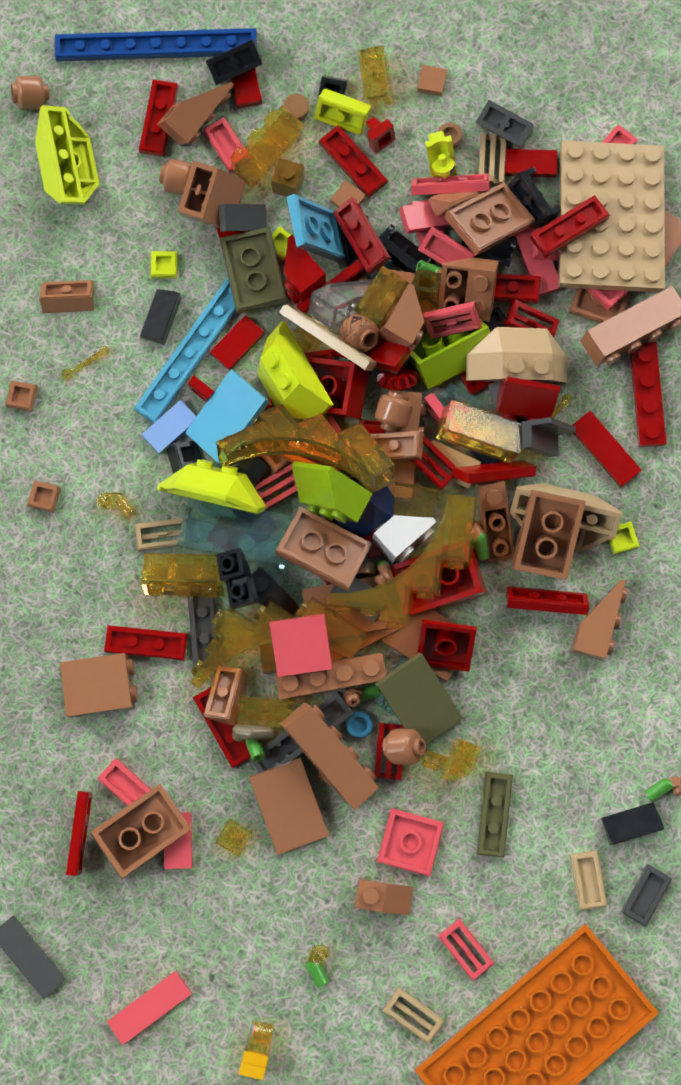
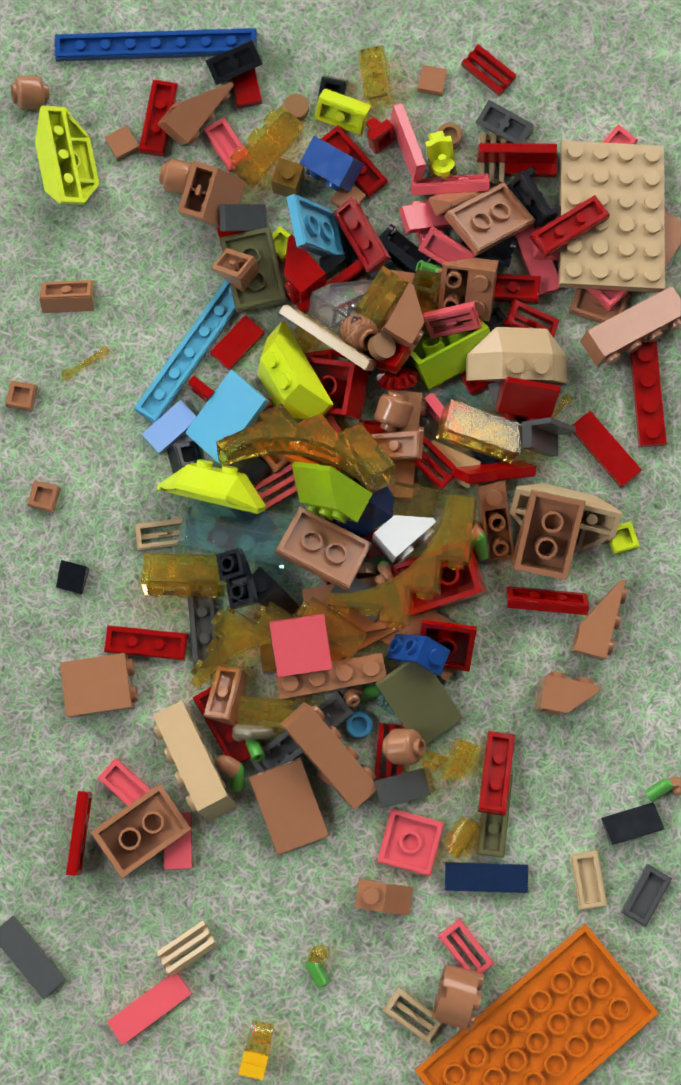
(72, 577): none -> black slope
(115, 500): clear yellow arm -> none
(122, 143): none -> nougat tile
(161, 316): black slope -> none
(164, 264): neon yellow tile -> none
(184, 945): none -> tan tile
(193, 762): none -> tan wedge
(232, 769): none -> arm
(234, 837): clear yellow tile -> none
(236, 268): none -> nougat slope
(332, 164): none -> blue brick
(332, 264): none -> black slope
(381, 346): none -> medium nougat tile
(402, 787): none -> dark grey tile
(408, 143): none -> coral tile
(420, 651): none -> blue bracket
(457, 997): none -> nougat brick
(461, 837): none -> clear yellow brick
(472, 56): none -> red tile
(486, 877): none -> dark blue tile
(496, 773): none -> red tile
(516, 153): none -> red tile
(561, 695): none -> nougat slope

